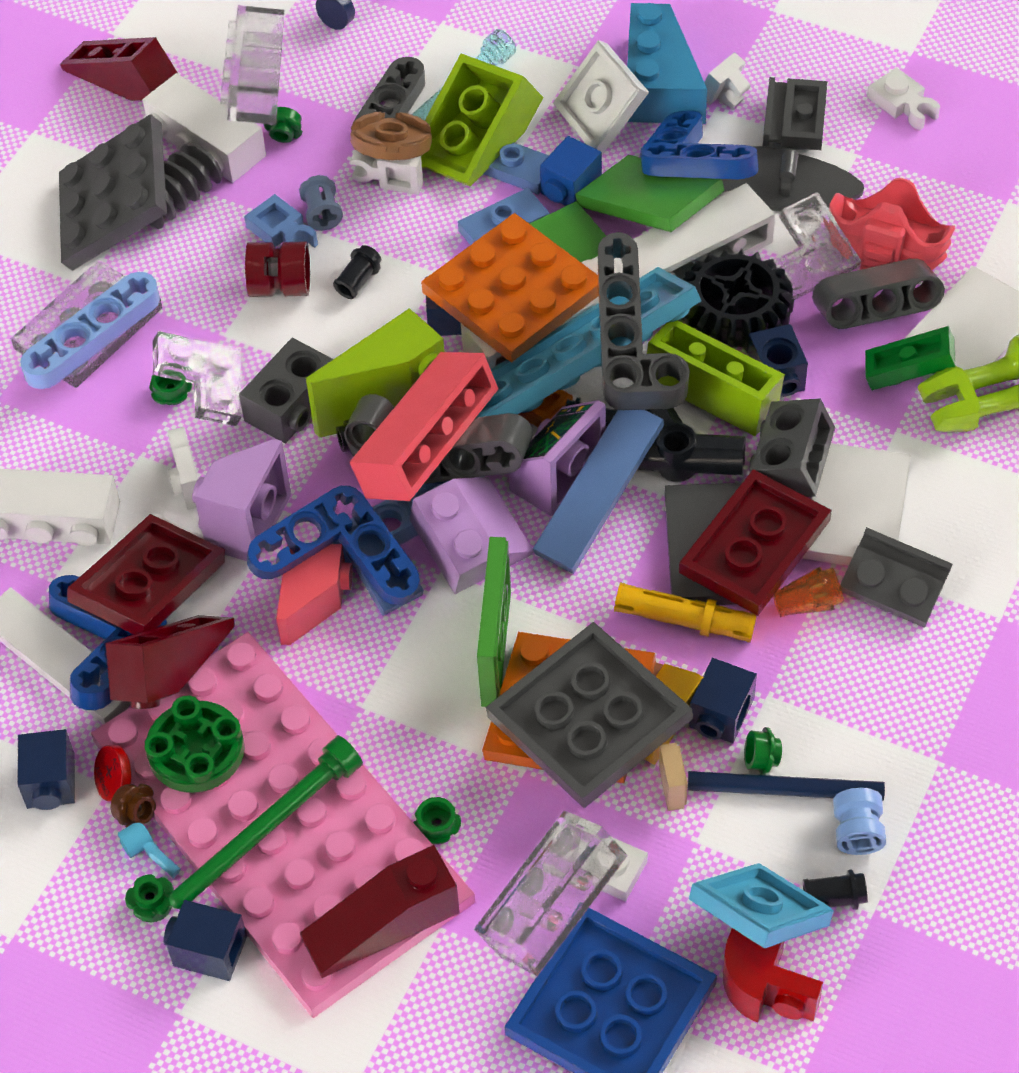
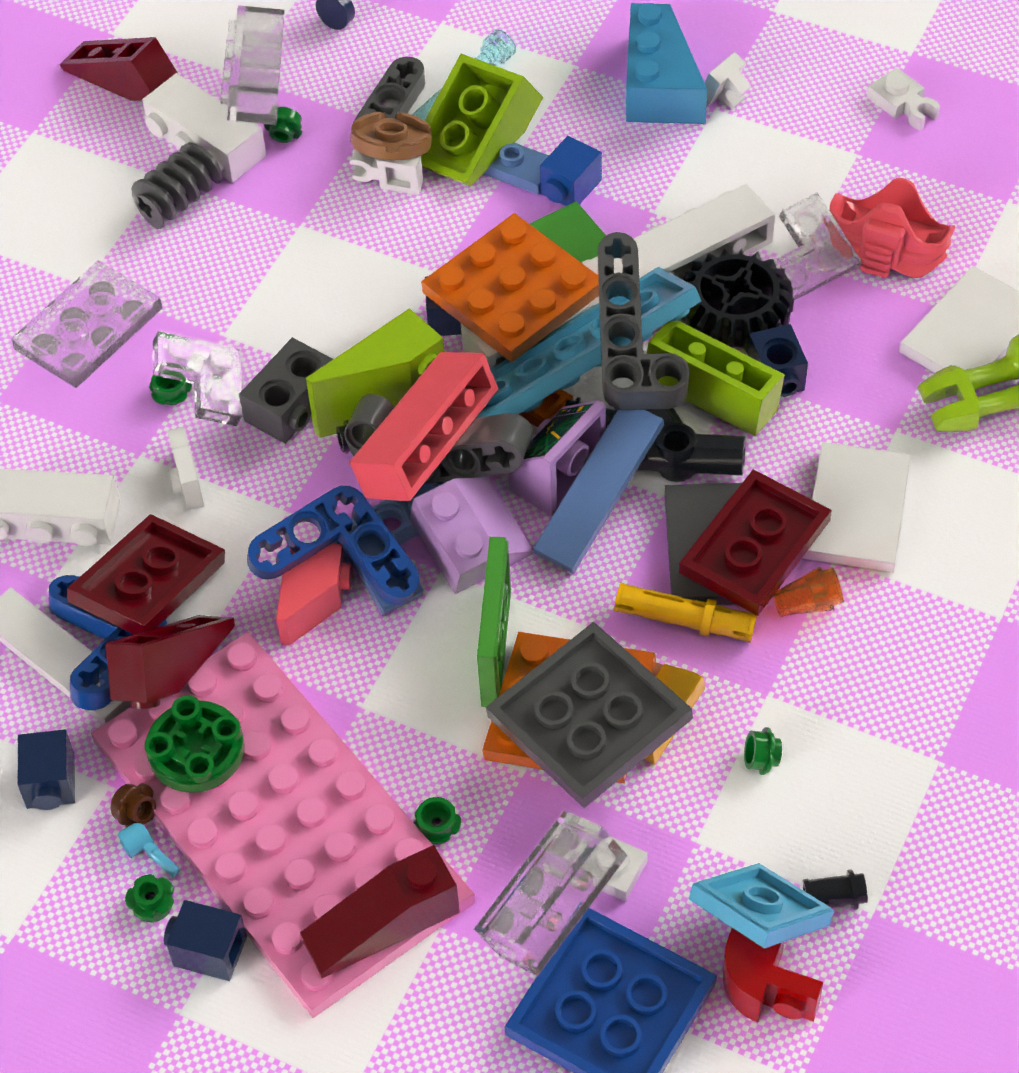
(85, 325): light blue beam -> none
(111, 770): red piece -> none
(112, 192): dark grey plate -> none
(242, 496): lavender slope -> none
(279, 222): medium blue plate -> none
(293, 269): dark red wheel -> none
(321, 203): sand blue bush -> none
(337, 760): green piece -> none
(363, 263): black pin -> none
(522, 203): medium blue plate -> none
(600, 97): white tile -> none
(647, 199): bright green tile -> none
(673, 776): tan tile -> none
(676, 152): blue beam -> none
(722, 700): dark blue brick -> none
(776, 784): dark blue bar -> none
(790, 177): dark grey shield -> none
(794, 444): dark grey brick -> none
(795, 113): dark grey plate -> none
(859, 821): light blue wheel -> none
(895, 577): dark grey plate -> none
(896, 299): dark grey beam -> none
(910, 358): green plate -> none

